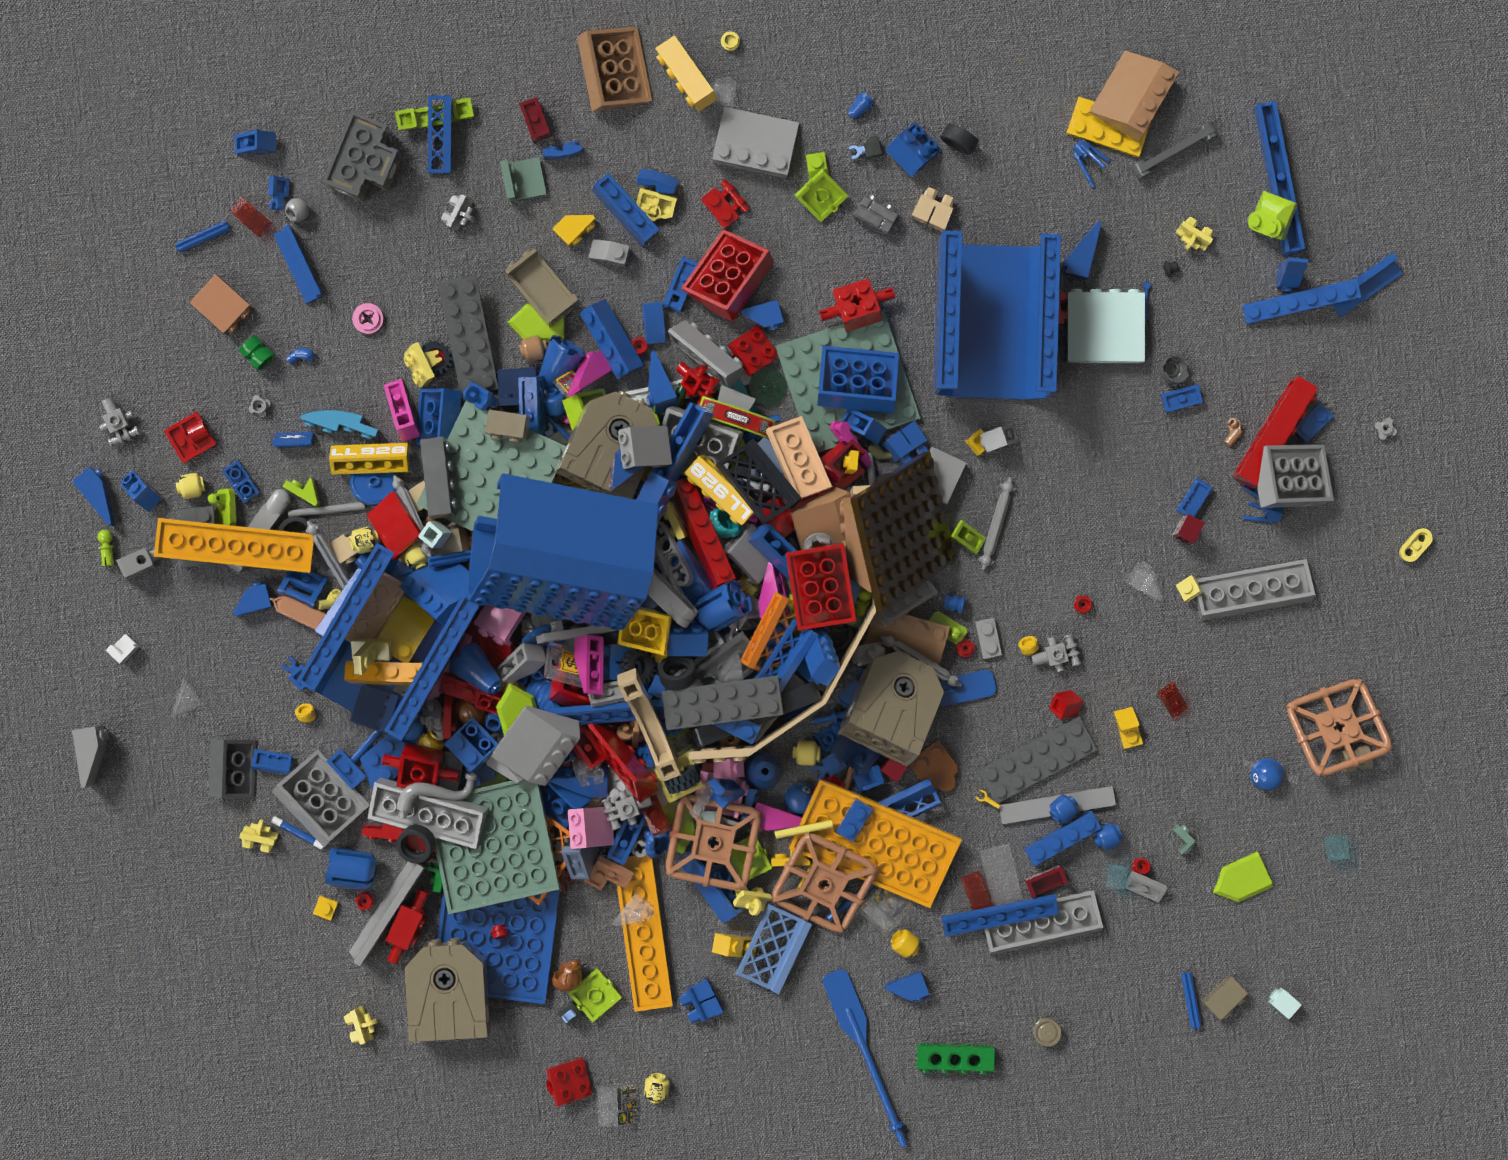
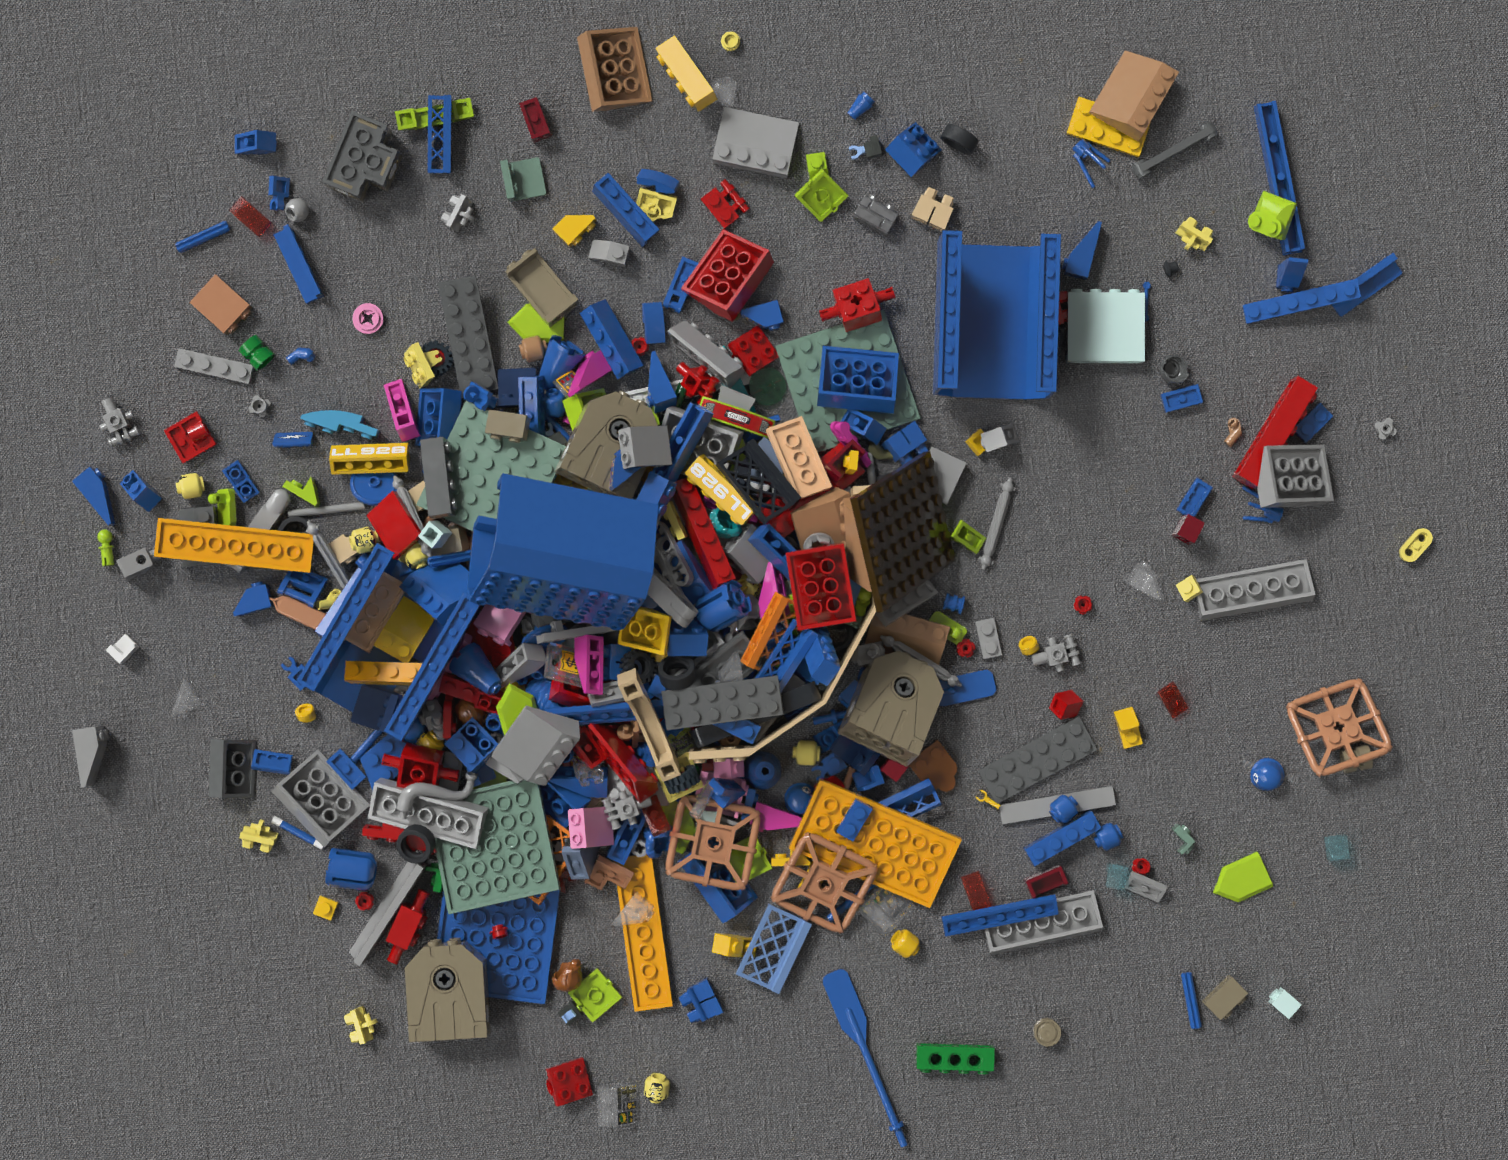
(214, 366): none -> light grey plate
(367, 651): light yellow bracket -> none
(569, 150): blue slope -> none
(752, 900): light yellow hips -> none
(804, 829): light yellow bar -> none
(909, 987): blue slope -> none
(1001, 875): clear piece -> none

